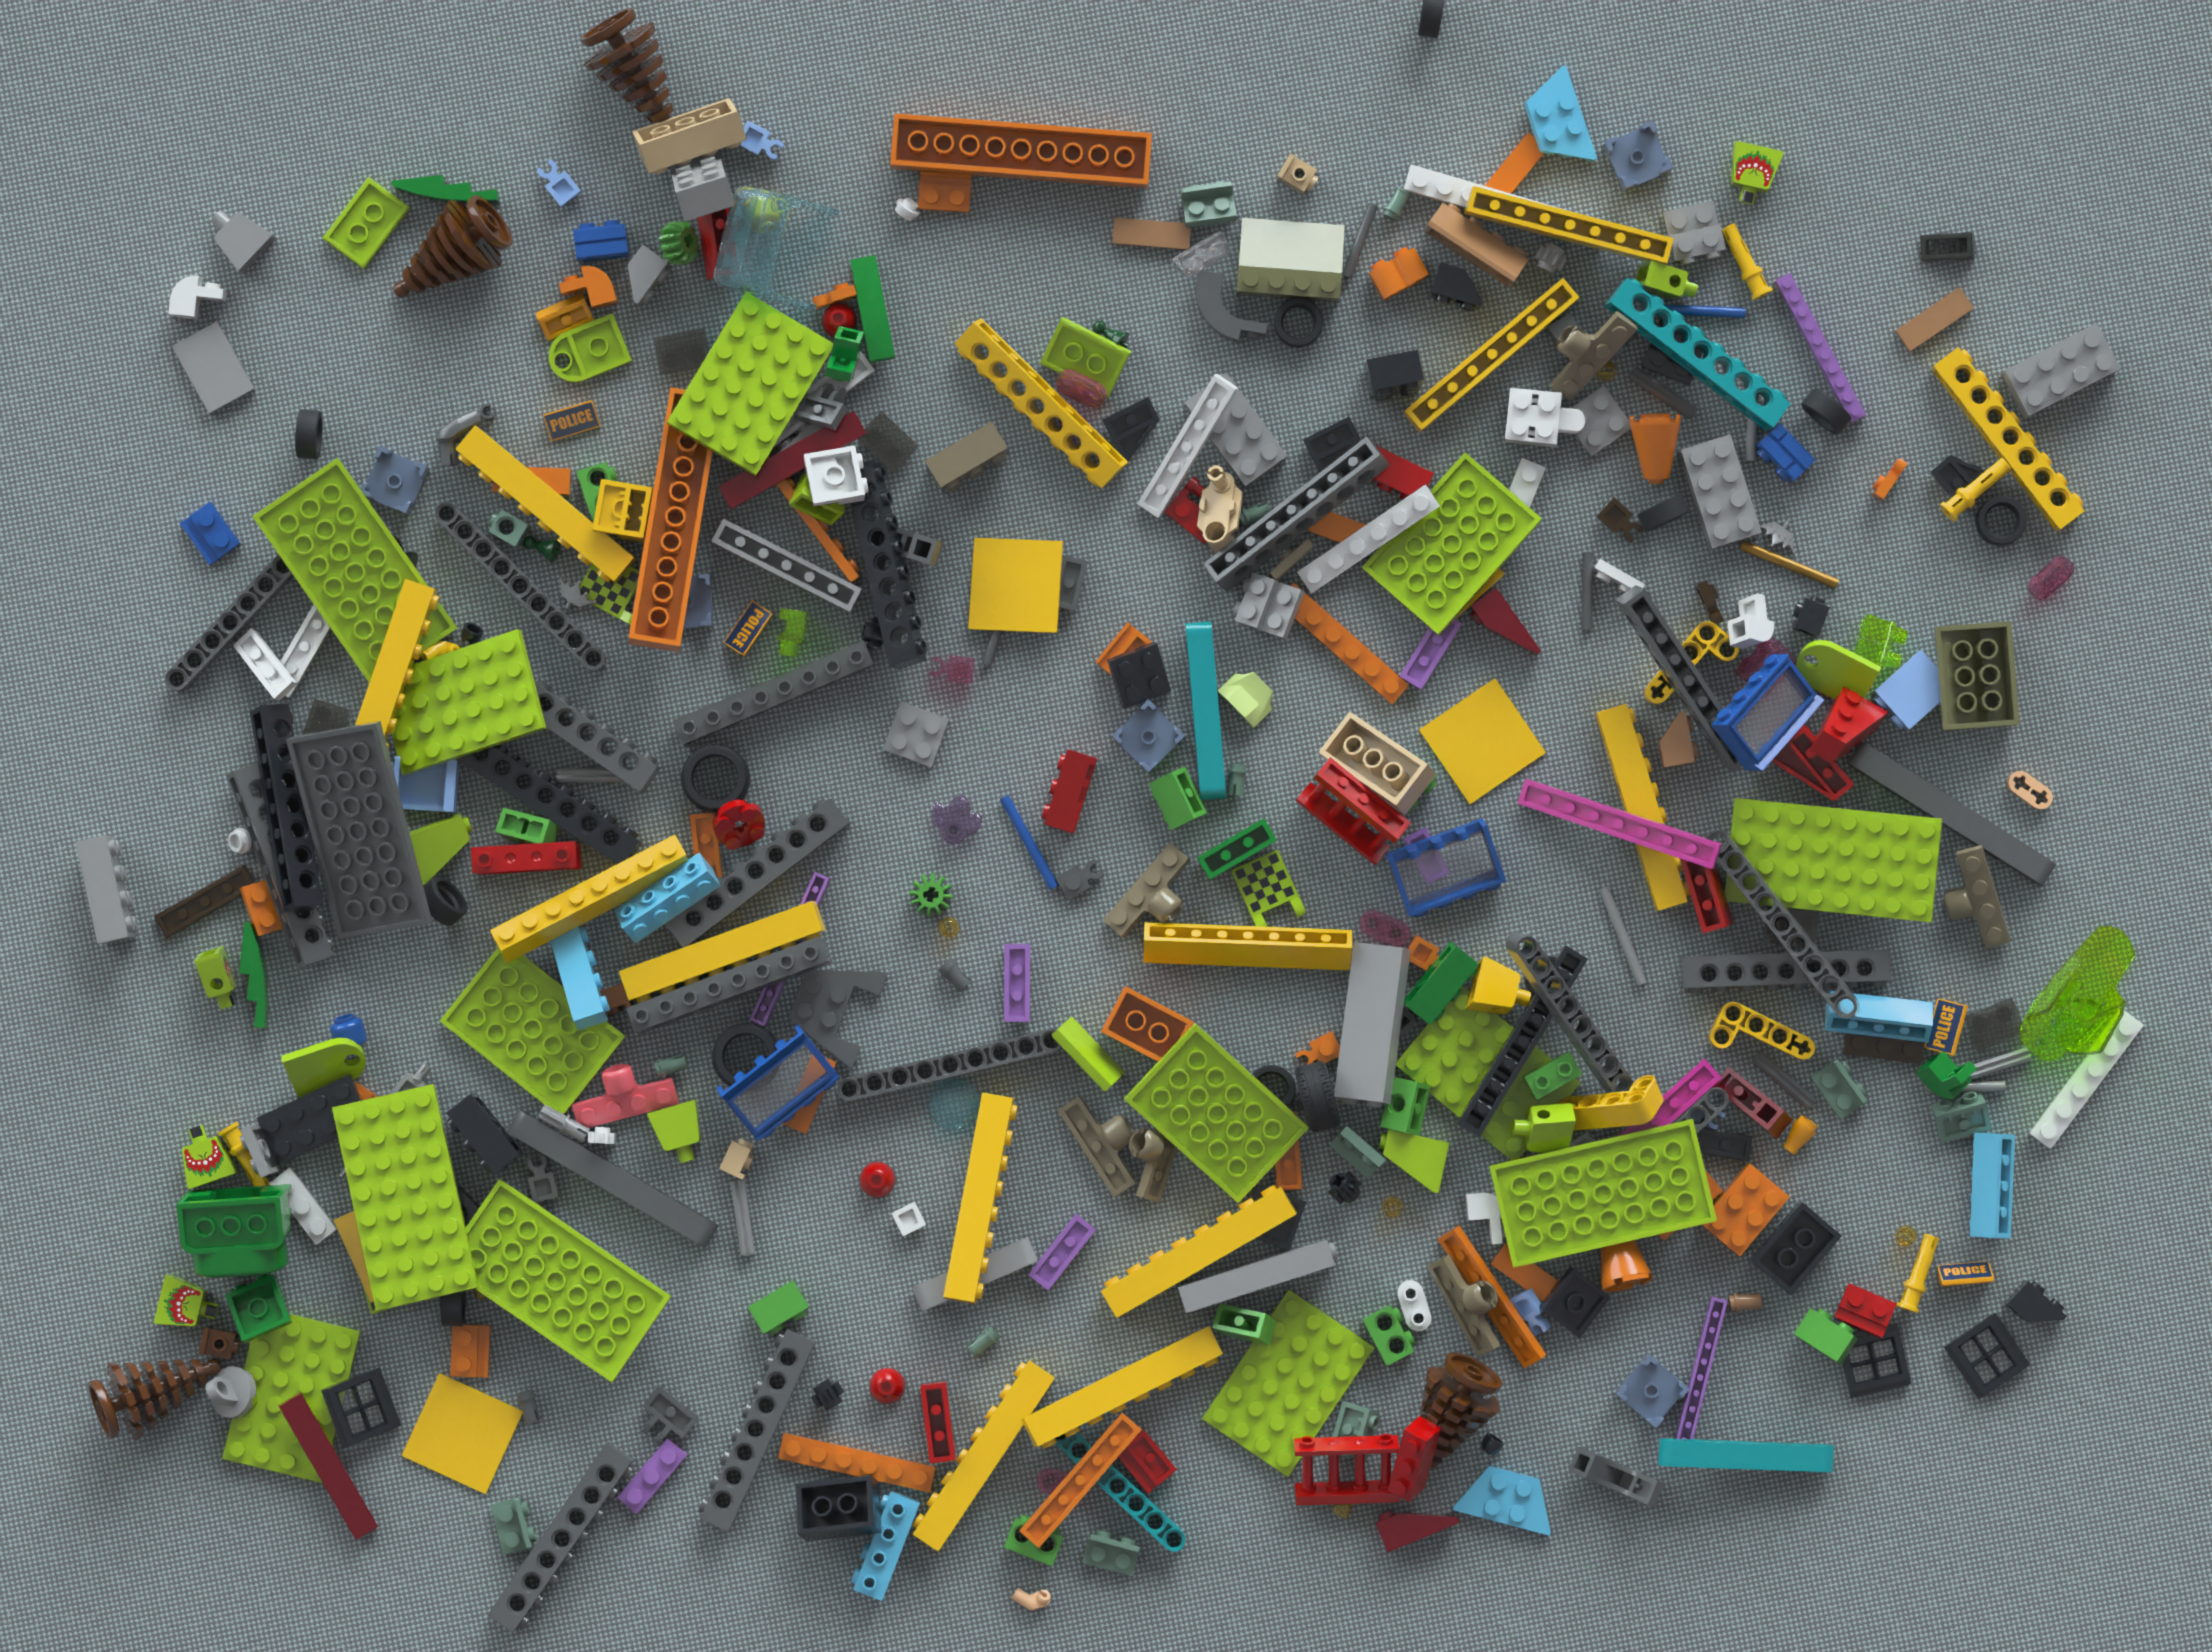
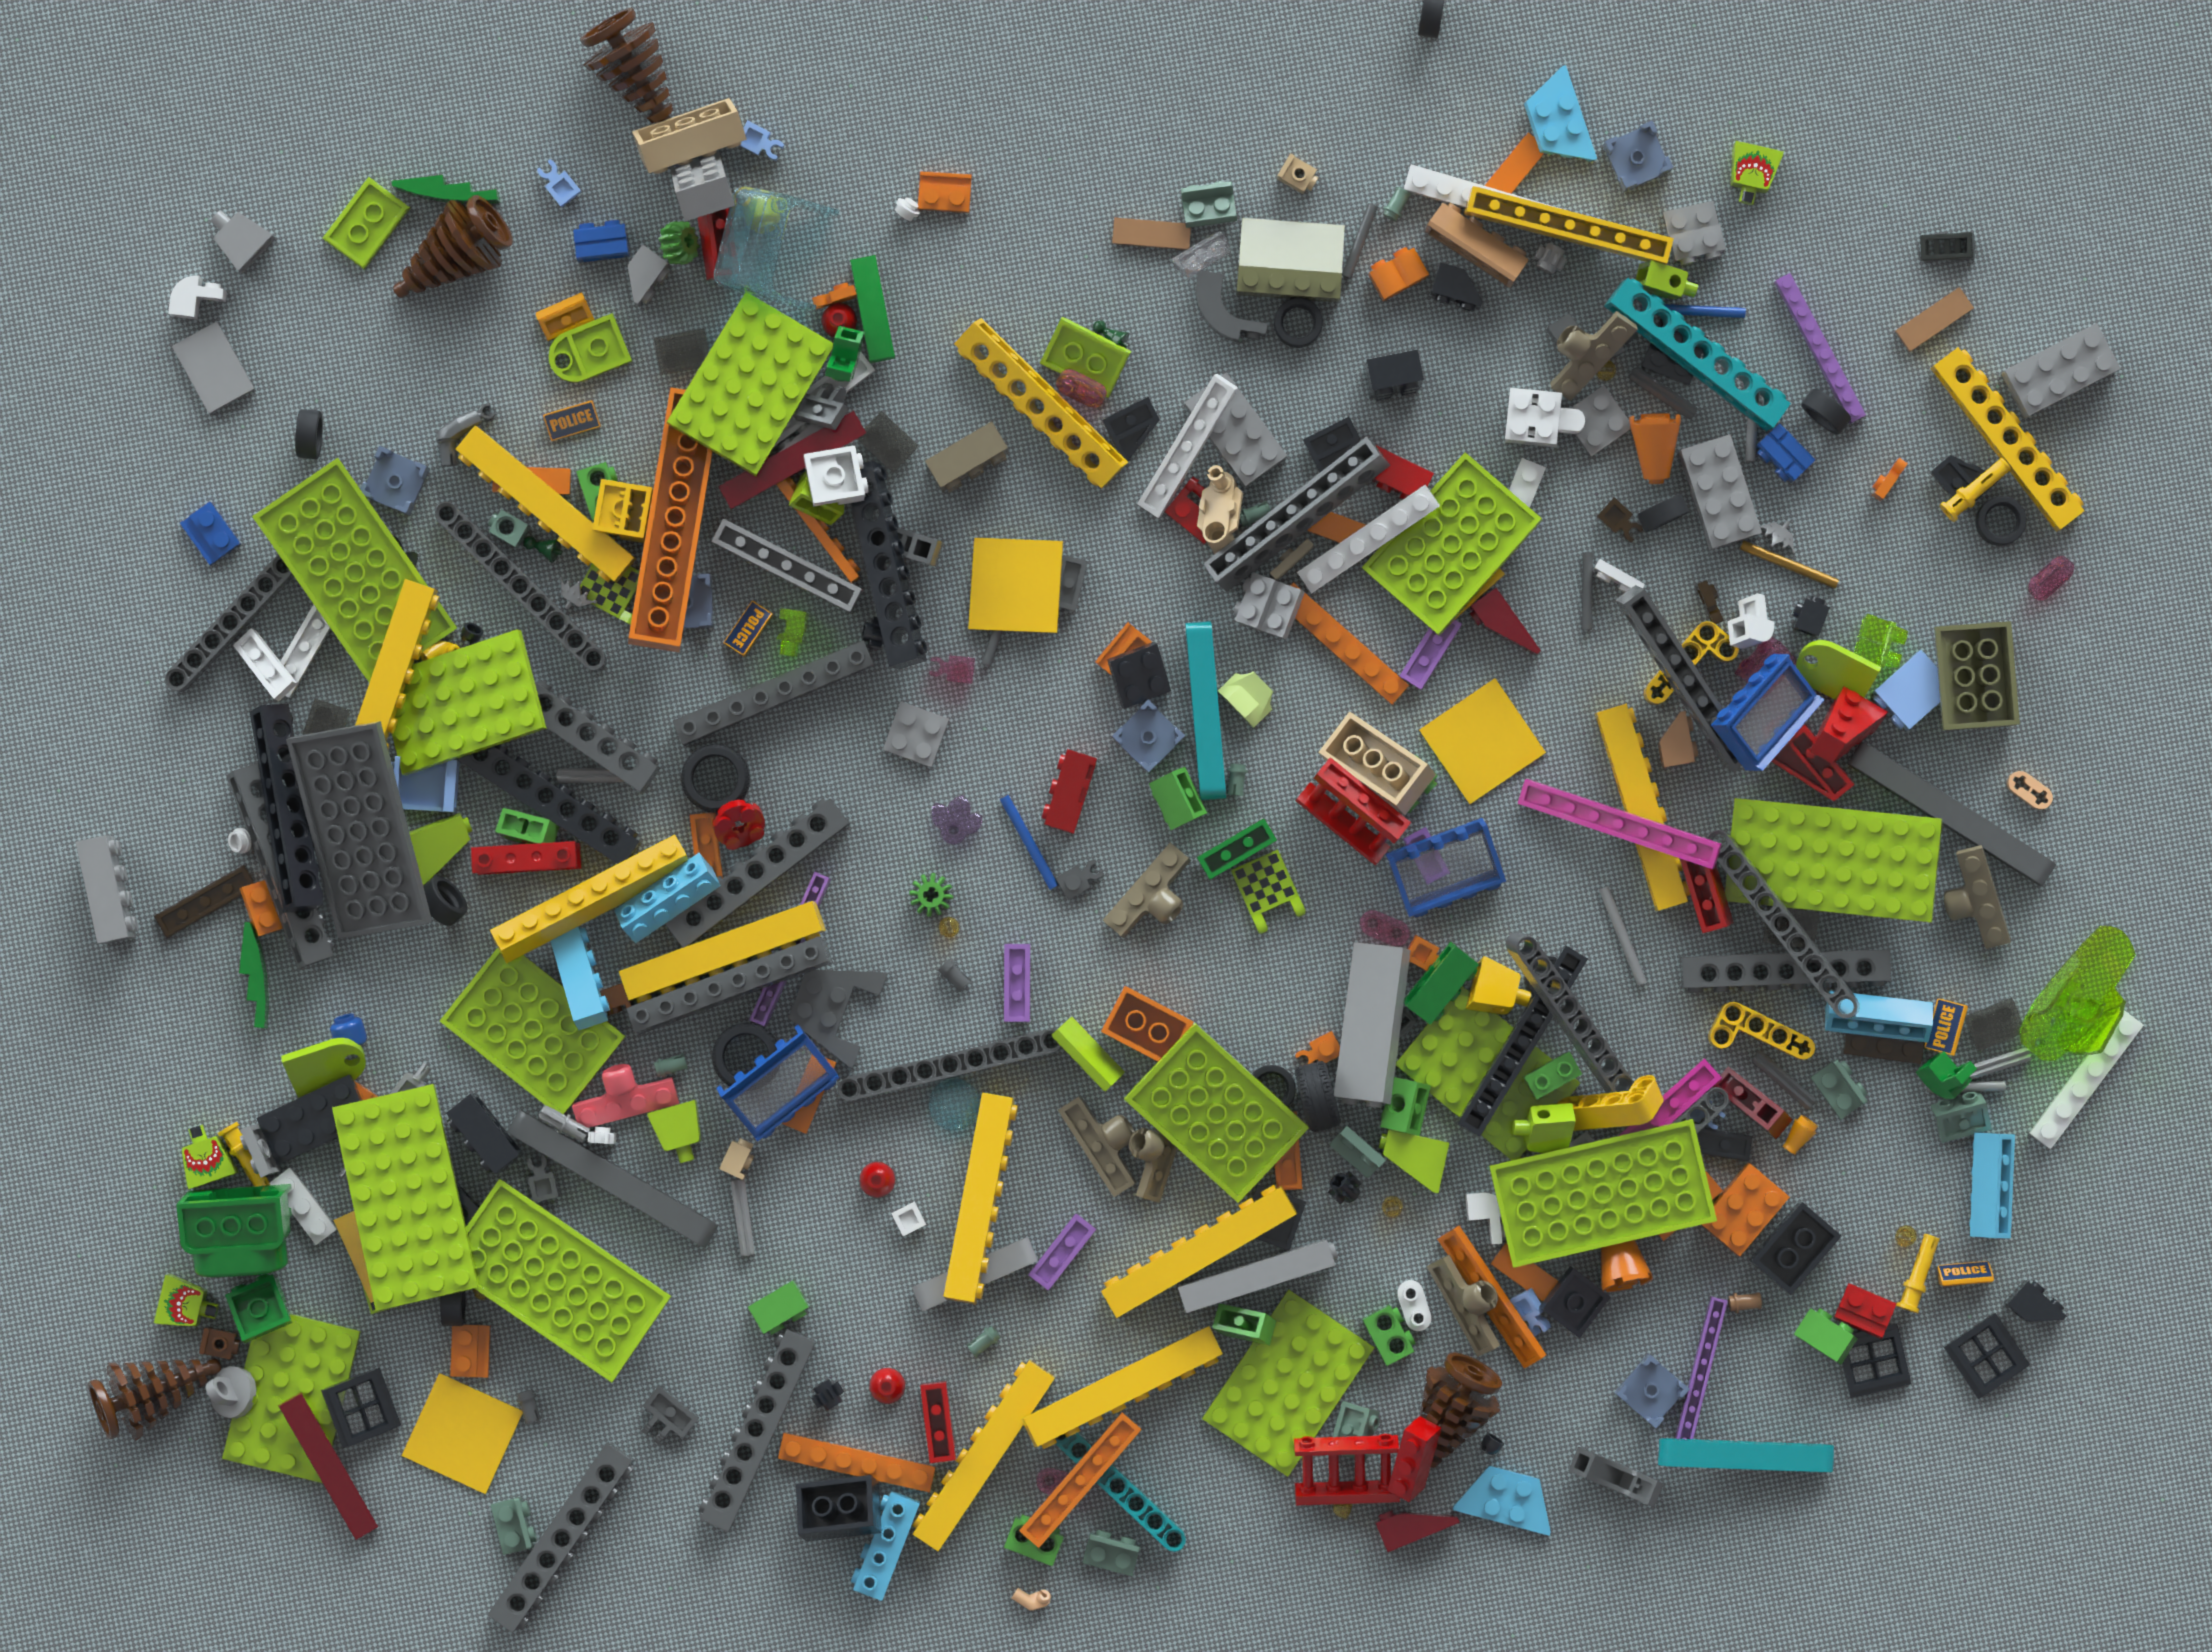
(213, 965): lime torso -> none
(595, 282): orange brick -> none
(652, 1475): medium lavender plate -> none
(1021, 151): orange brick -> none
(1146, 1461): red plate -> none
(1247, 946): yellow brick -> none
(1491, 355): yellow brick -> none
(1750, 272): yellow pin -> none

